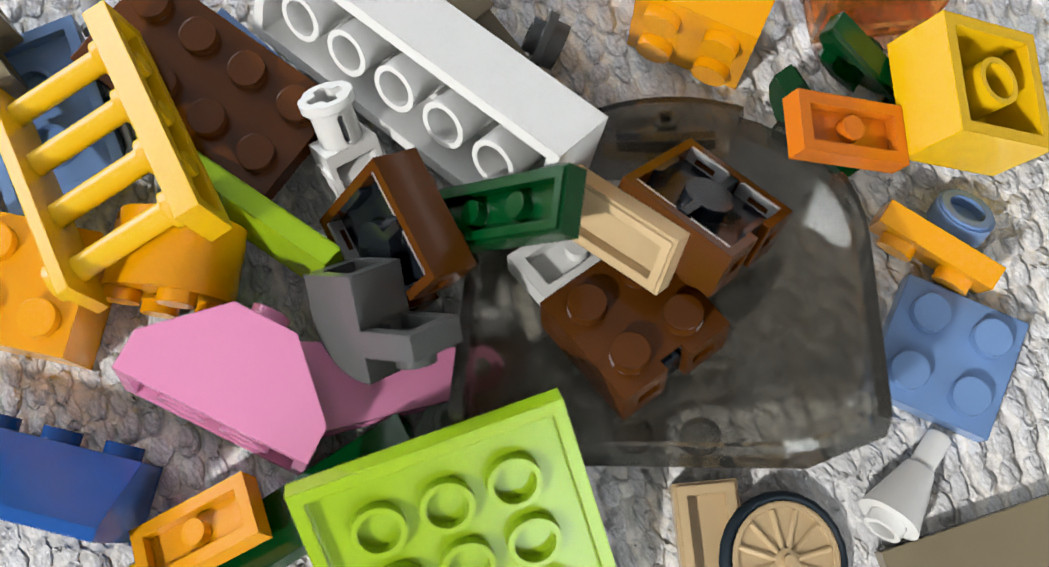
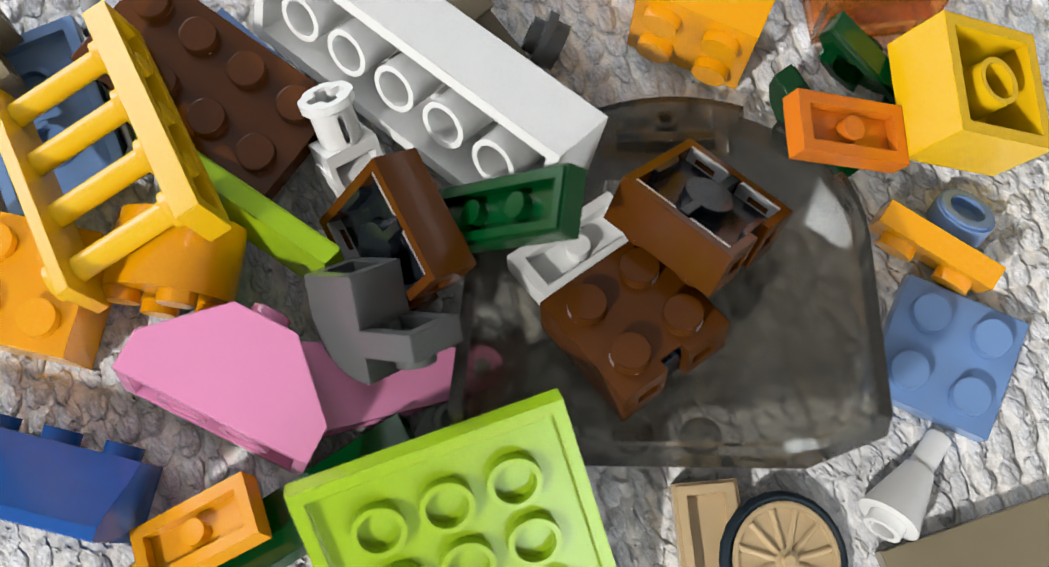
(629, 235): tan tile -> none

